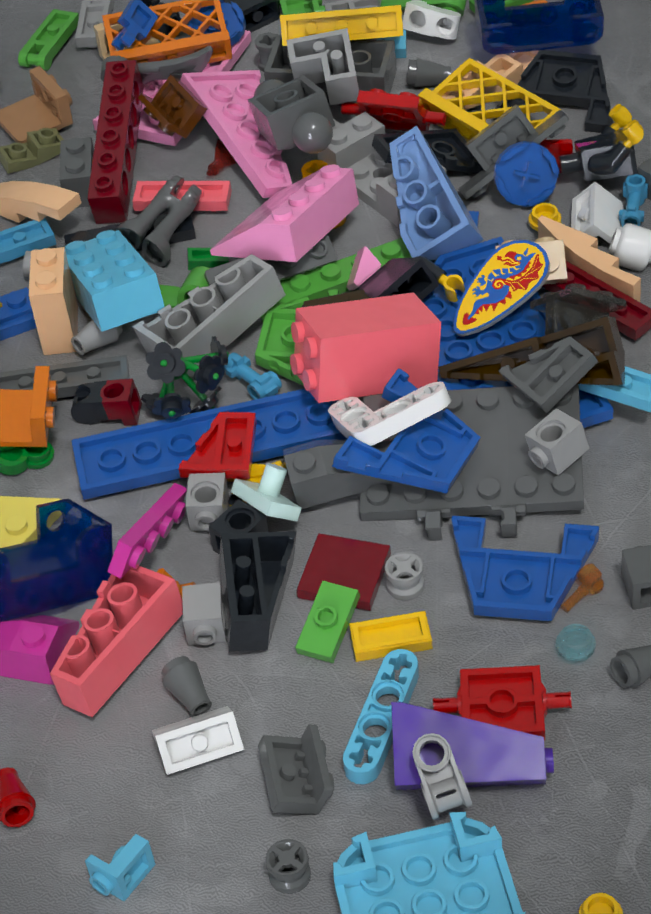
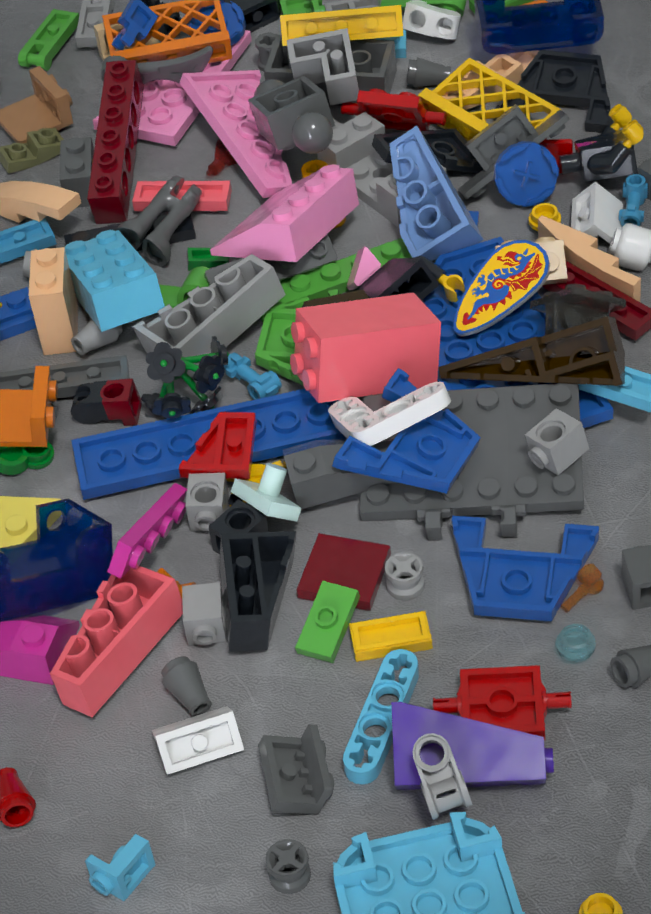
(174, 108): reddish brown bracket -> none
(550, 372): dark grey wing -> none

